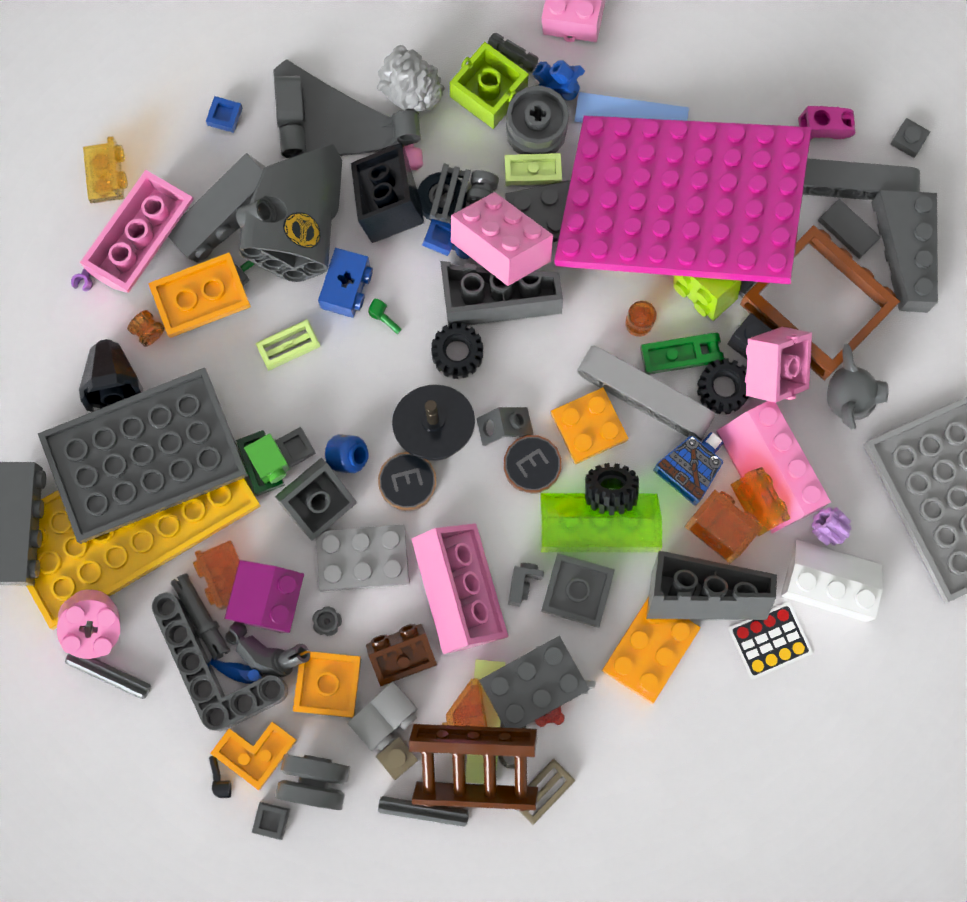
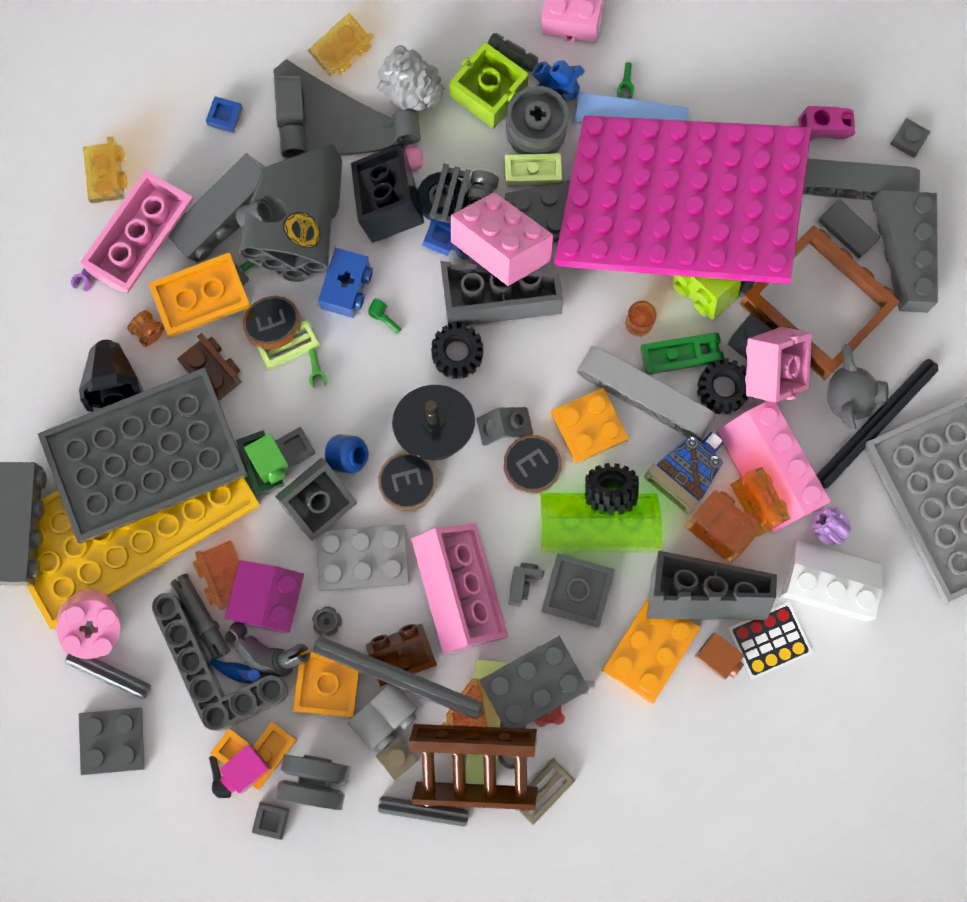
(111, 741): none -> dark grey plate
(221, 372): none -> reddish brown bracket
(244, 770): none -> dark pink brick
(271, 322): none -> black tile
(316, 371): none -> bright green hand
(340, 45): none -> clear yellow bracket
(398, 677): none -> dark grey axle
(626, 82): none -> green hand
(670, 489): none -> dark tan tile
(720, 657): none -> dark orange brick
(877, 422): none -> black axle

